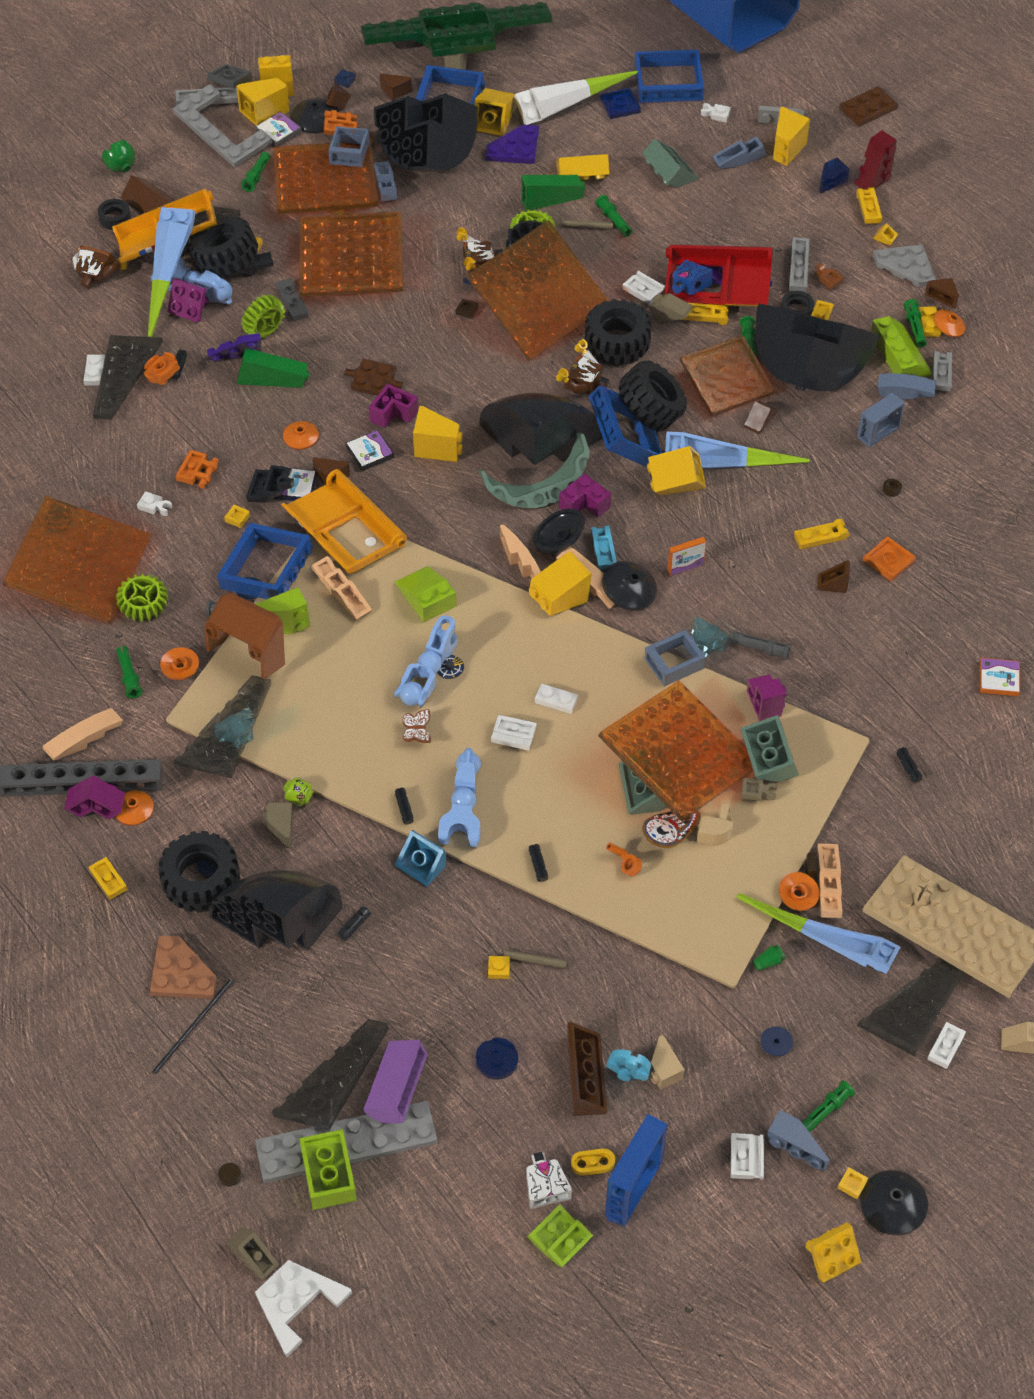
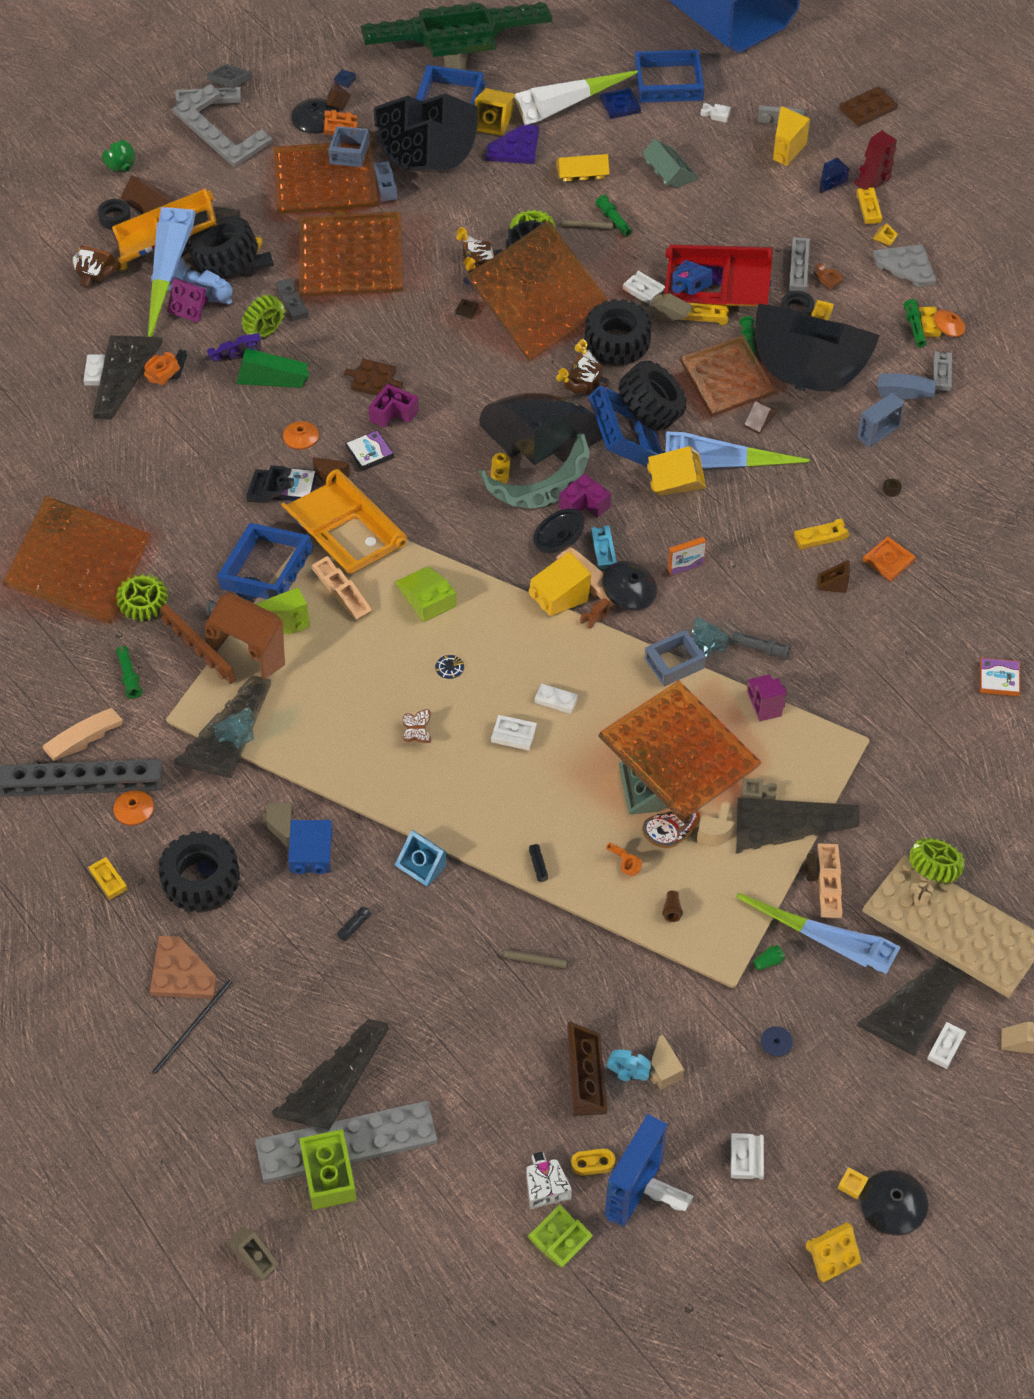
(94, 796): magenta brick -> none
(152, 503): white plate -> none
(182, 658): orange dish -> none
(192, 466): orange plate -> none
(200, 647): none -> dark orange plate
(229, 1174): dark brown tile -> none
(237, 516): yellow plate -> none
(253, 175): green pin -> none
(262, 99): yellow slope -> none
(277, 67): yellow slope -> none
(279, 128): tile -> none
(279, 906): black brick -> none
(289, 1293): white wing -> none
(298, 791): lime head -> none
(310, 846): none -> blue panel
(395, 85): reddish brown slope -> none
(396, 1081): medium lavender brick -> none
(404, 805): black axle -> none
(428, 664): light blue piece -> none
(436, 436): yellow slope -> none
(463, 801): light blue piece -> none
(497, 1058): clear blue tile -> none
(498, 967): yellow plate -> none
(500, 467): none -> yellow plate
(518, 553): light nougat slope -> none
(550, 190): green slope -> none
(598, 613): none -> dark orange plate
(663, 1192): none -> white plate
(672, 908): none -> reddish brown cone
(740, 153): sand blue slope -> none
(769, 750): sand green slope -> none
(783, 821): none -> clear smoke wing
(793, 1137): sand blue slope -> none
(801, 884): orange dish -> none
(833, 1101): green pin -> none
(899, 348): lime slope -> none
(909, 764): black axle -> none
(936, 860): none -> lime gear
(943, 291): reddish brown slope -> none

